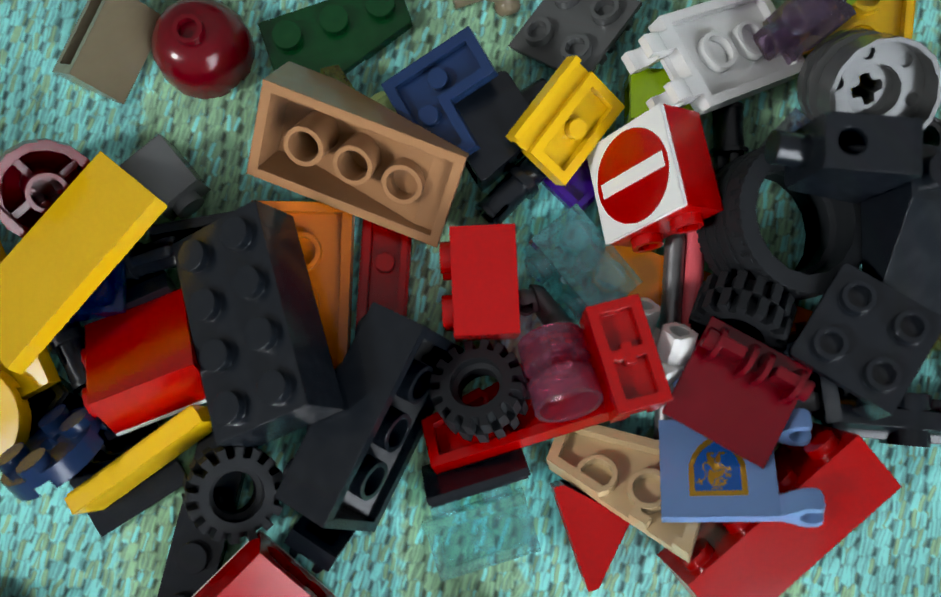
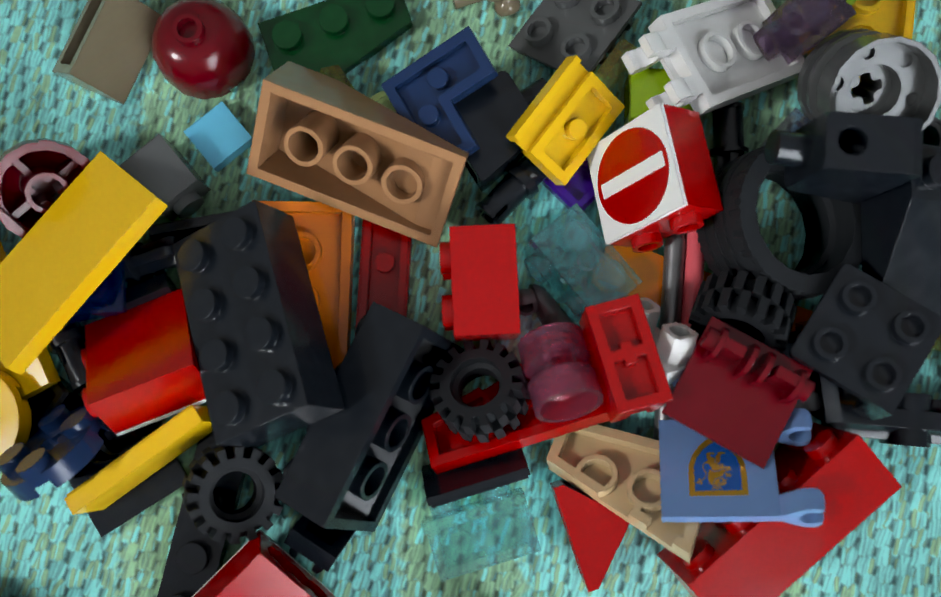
(219, 136): none -> medium azure tile
(613, 67): none -> clear yellow tile

